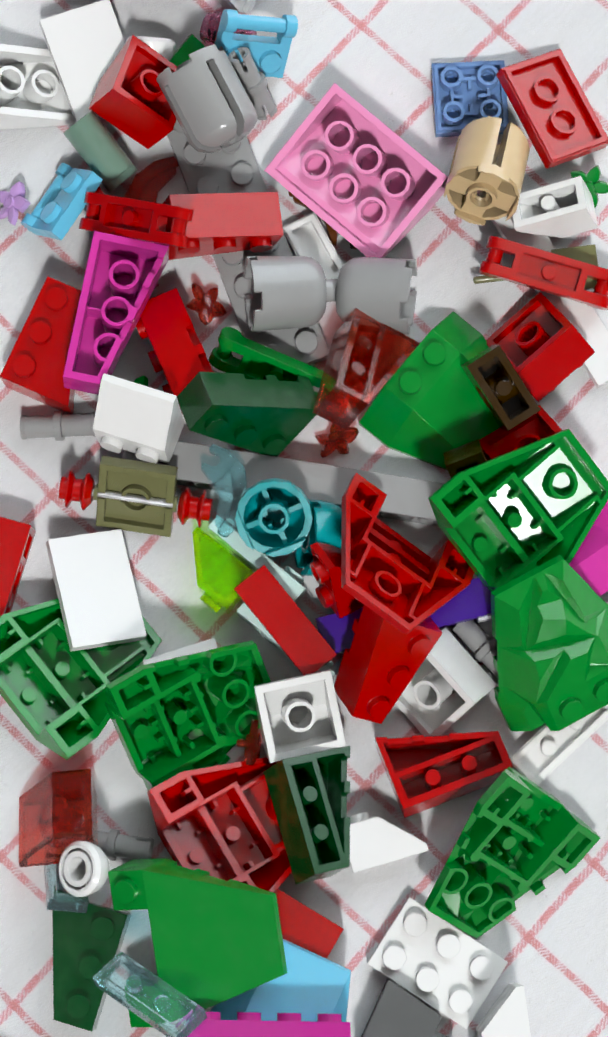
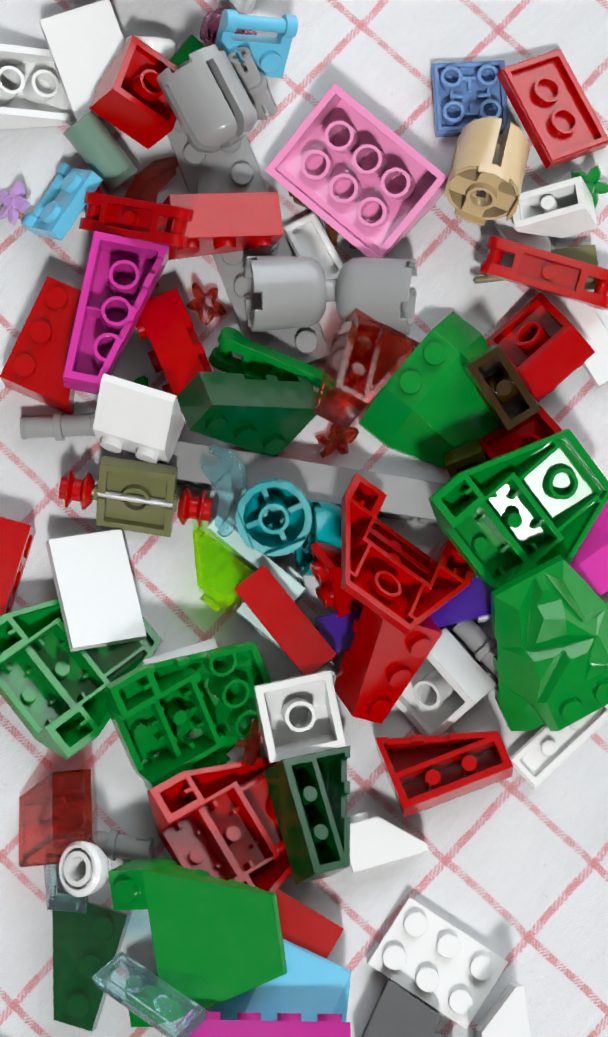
(504, 851): green wedge -> none

